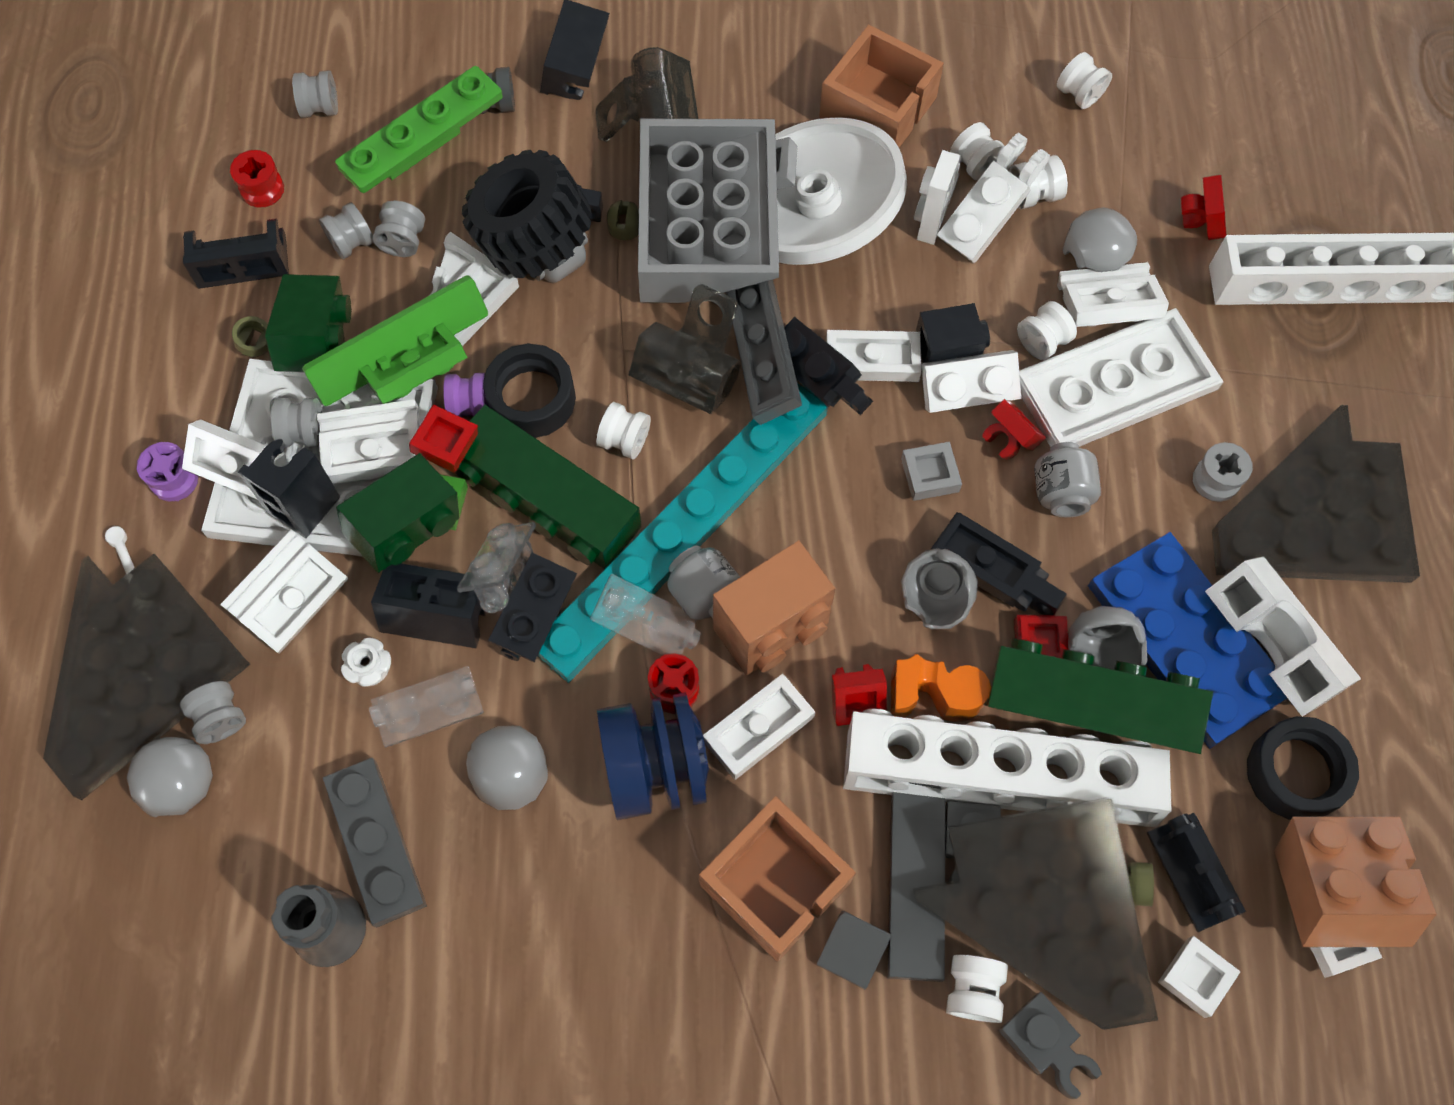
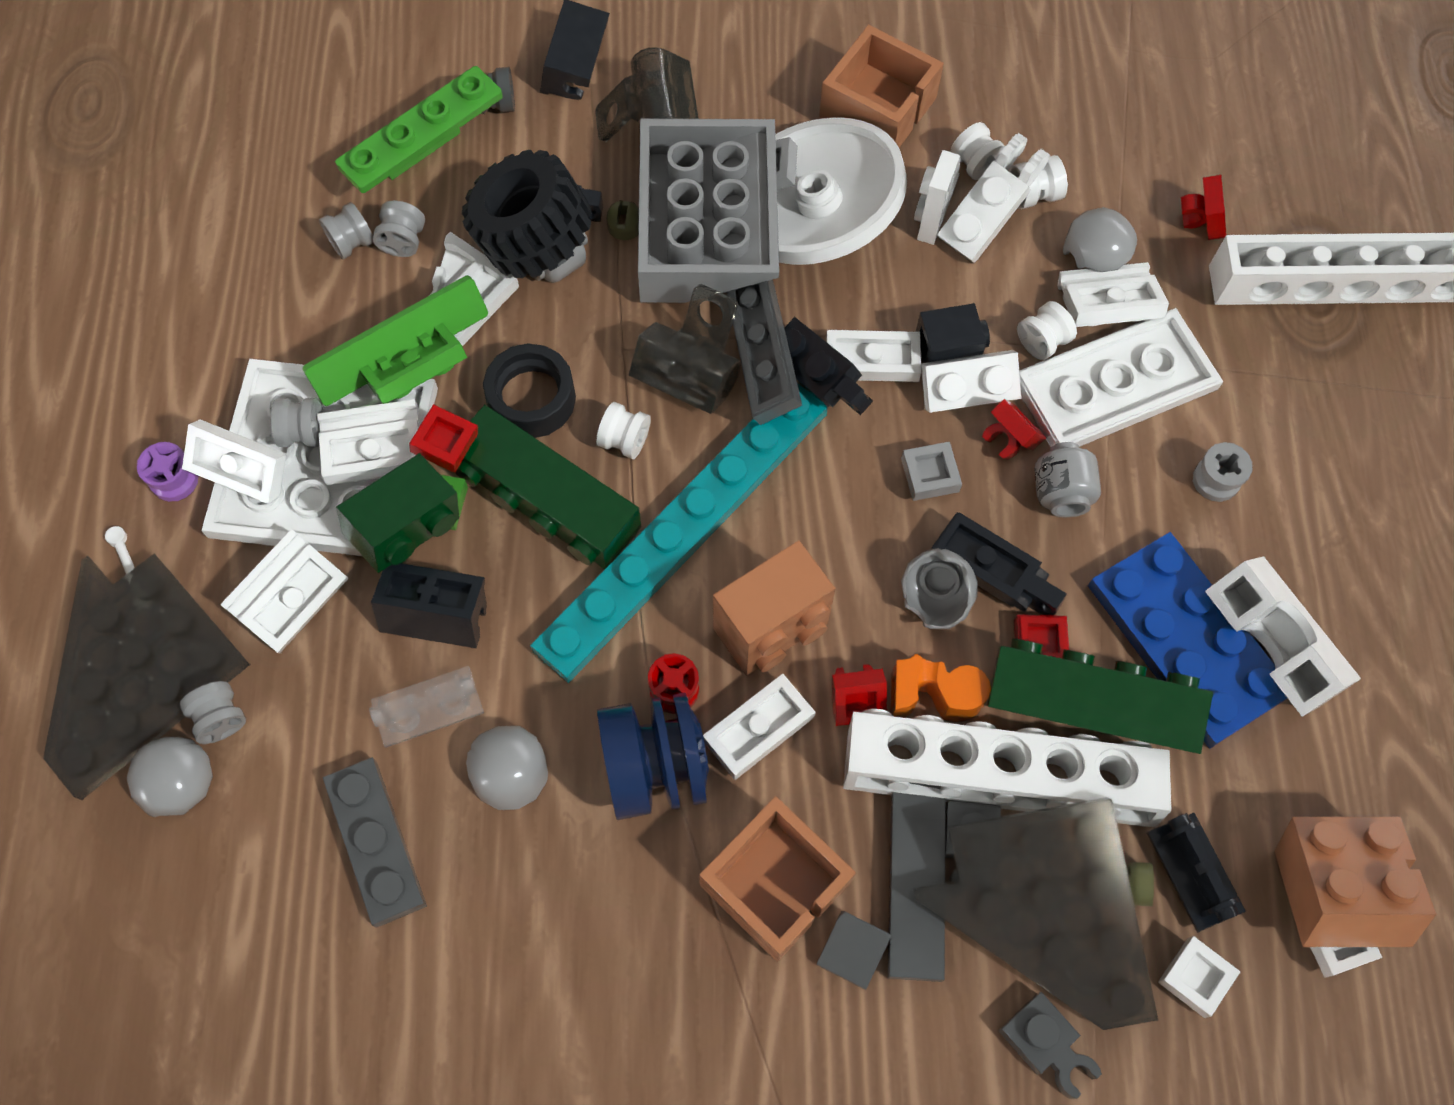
(236, 258): black hinge -> none
(243, 333): olive hinge -> none
(268, 184): red wheel -> none
(293, 493): black hinge -> none
(306, 320): dark green brick -> none
(315, 94): light grey wheel -> none
(334, 932): dark grey plant -> none
(373, 672): white plate -> none
(464, 395): medium lavender wheel -> none
(498, 565): clear hinge -> none
(532, 608): black hinge -> none
(644, 618): clear hinge -> none
(696, 577): light grey head -> none
(977, 975): white wheel -> none
(1084, 80): white wheel -> none
(1110, 636): light grey hair -> none
(1326, 512): clear smoke wing -> none
(1328, 742): black tyre -> none

